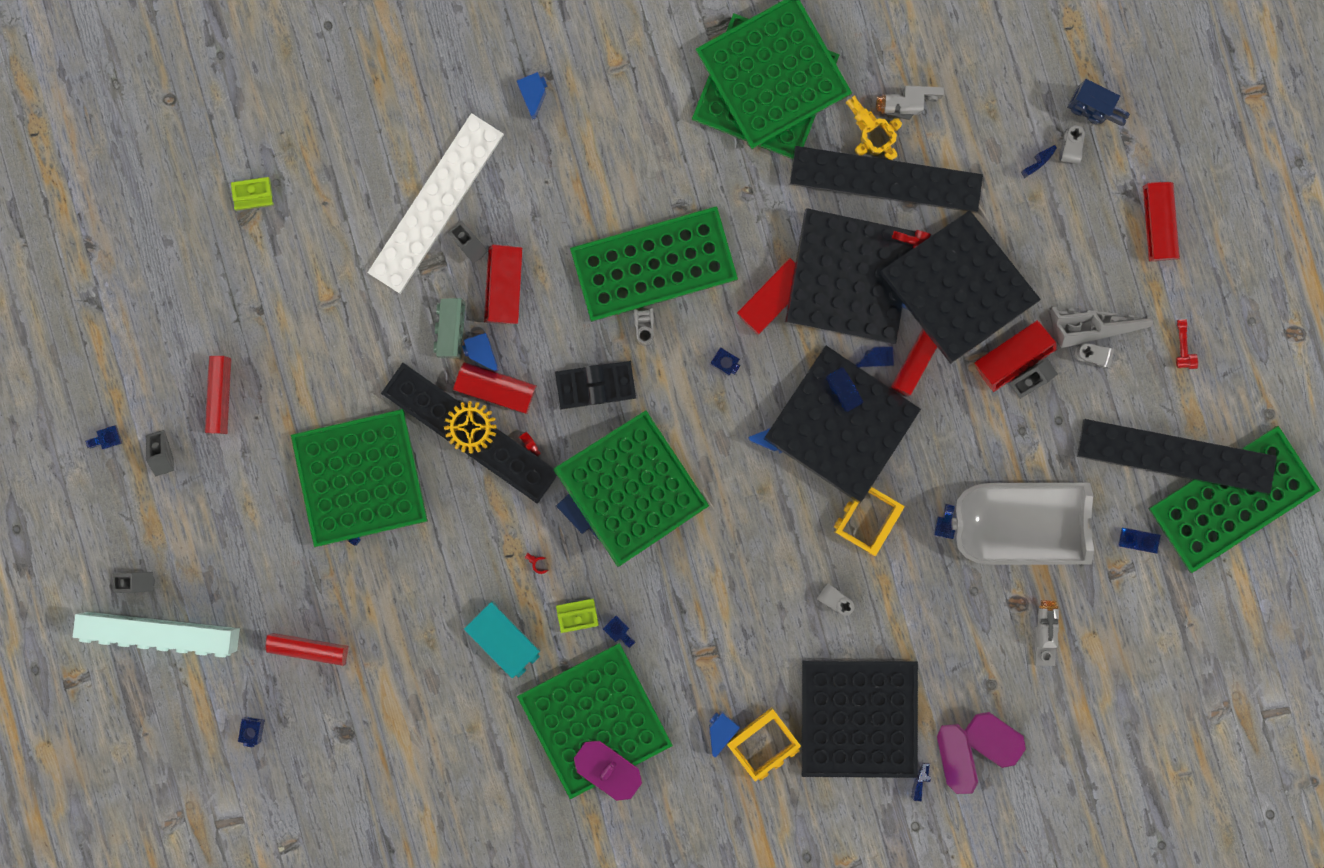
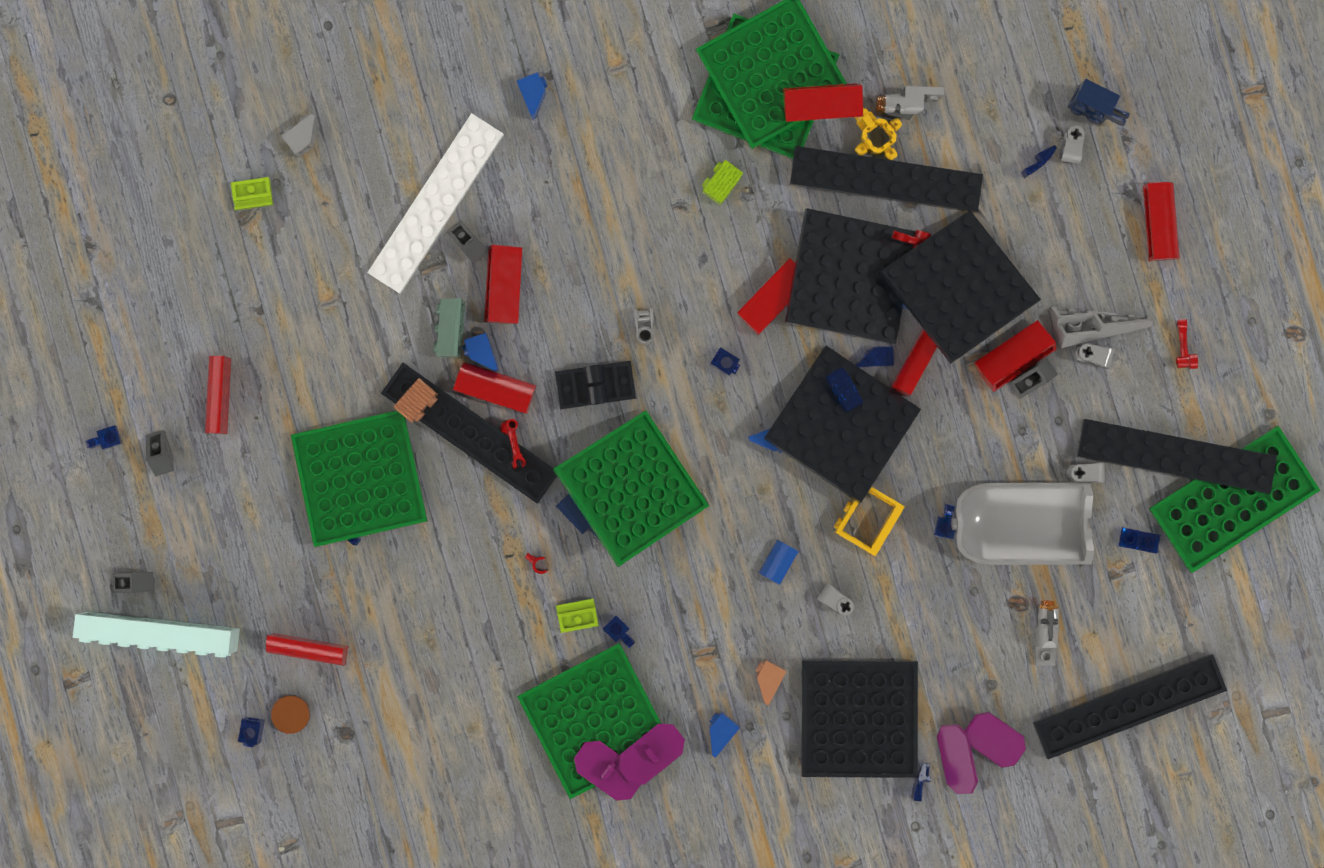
(290, 714): none -> dark orange tile
(302, 136): none -> light grey slope
(416, 401): none -> nougat brick
(470, 418): yellow gear -> none
(502, 640): teal panel -> none
(506, 429): none -> red brick
(530, 443): red piece -> none
(651, 754): none -> magenta shield
(654, 233): green piece -> none
(722, 182): none -> lime brick
(769, 678): none -> nougat slope
(774, 762): yellow window -> none
(778, 562): none -> blue brick
(823, 102): none -> red brick
(1088, 472): none -> light grey piece
(1129, 706): none -> black plate

